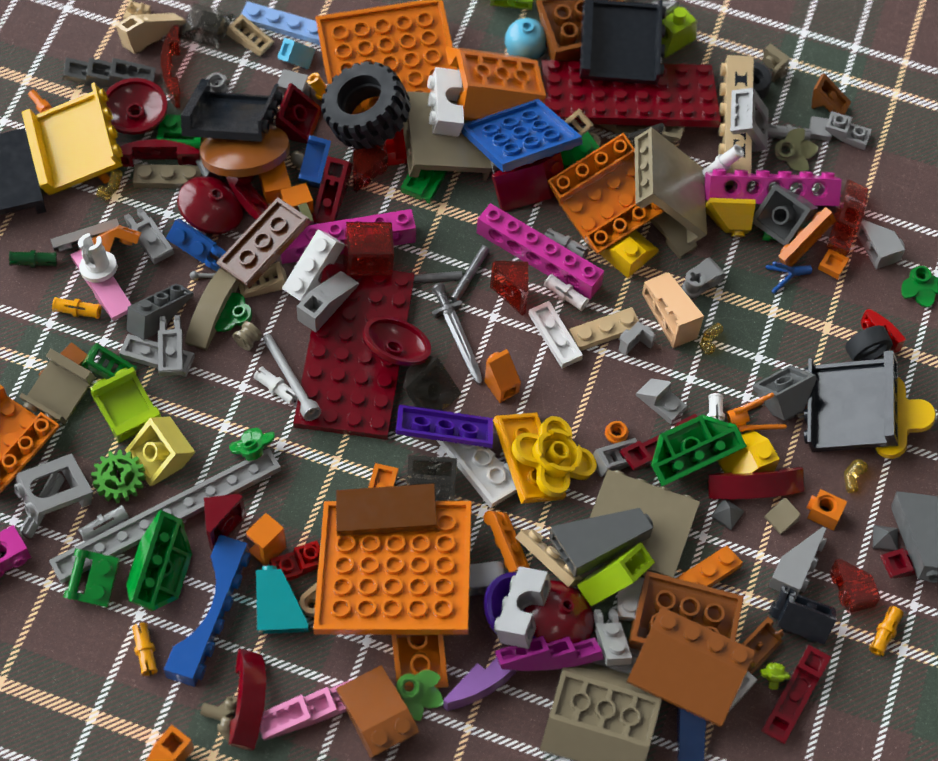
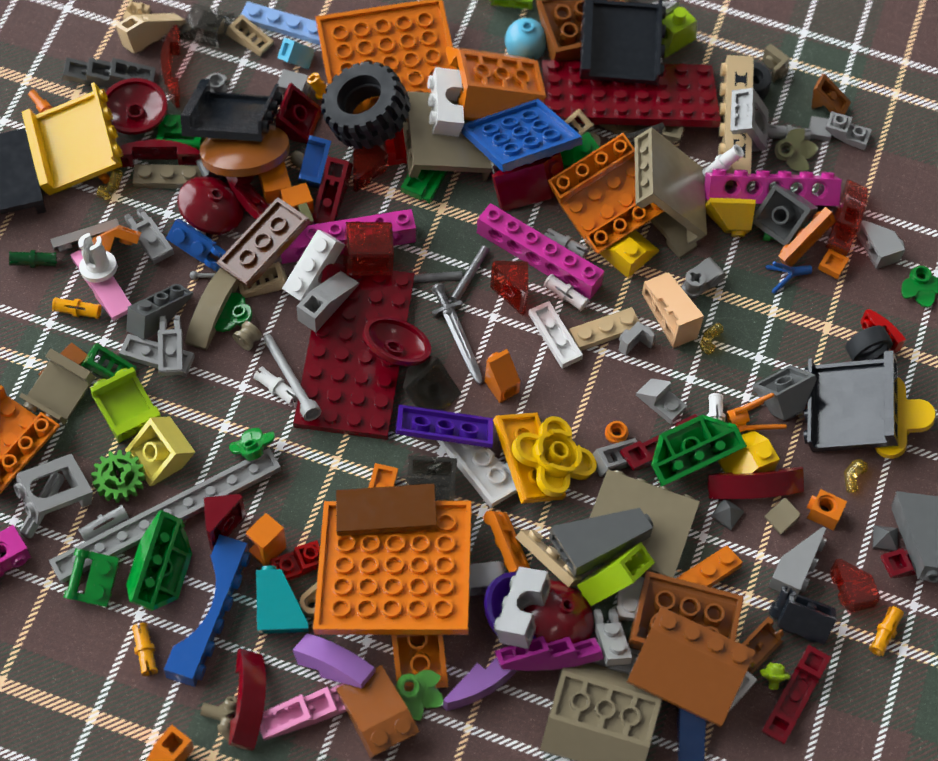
(333, 661): none -> medium lavender slope

